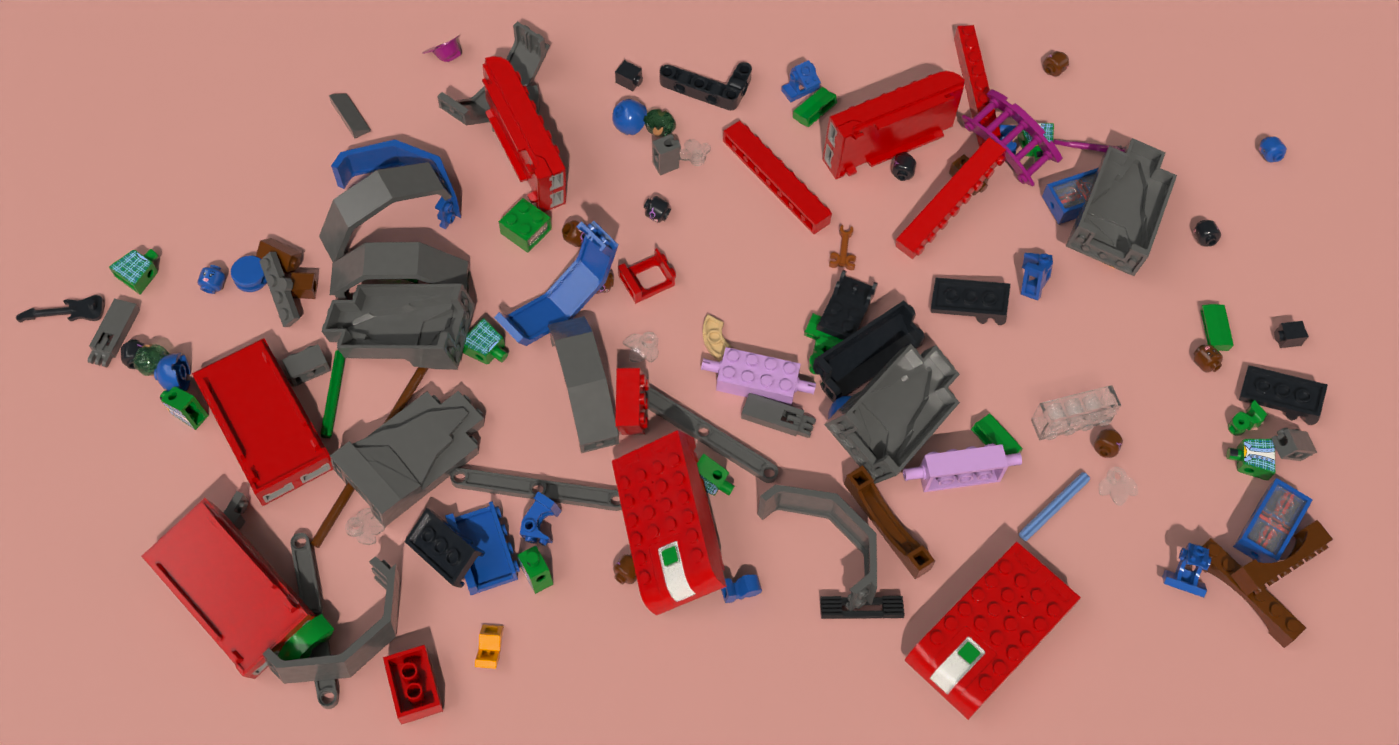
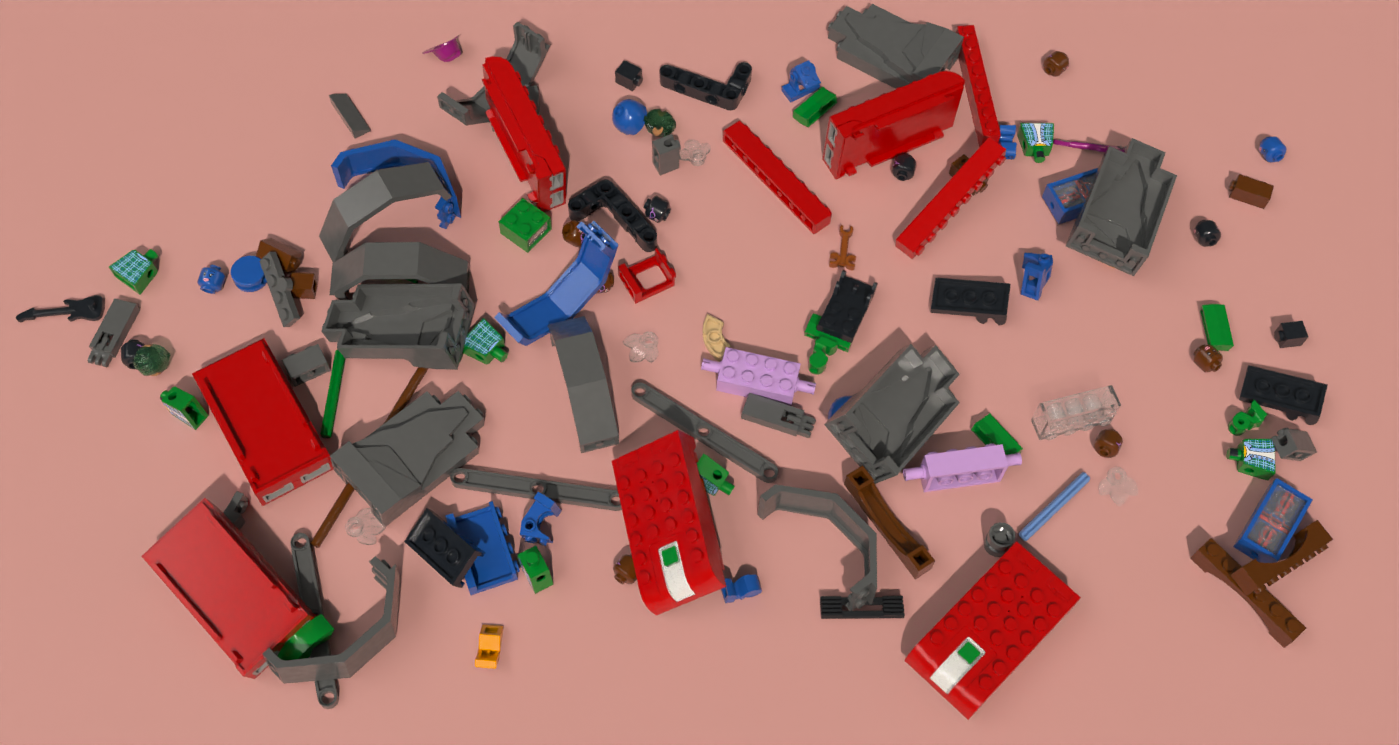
(173, 372): blue cylinder -> none
(412, 684): red brick -> none
(619, 206): none -> black beam
(631, 401): red brick -> none
(867, 351): black panel -> none
(891, 46): none -> dark grey panel
(999, 539): none -> dark grey wheel
(1025, 122): magenta fence -> none
(1187, 579): blue tile -> none
(1251, 191): none -> reddish brown brick

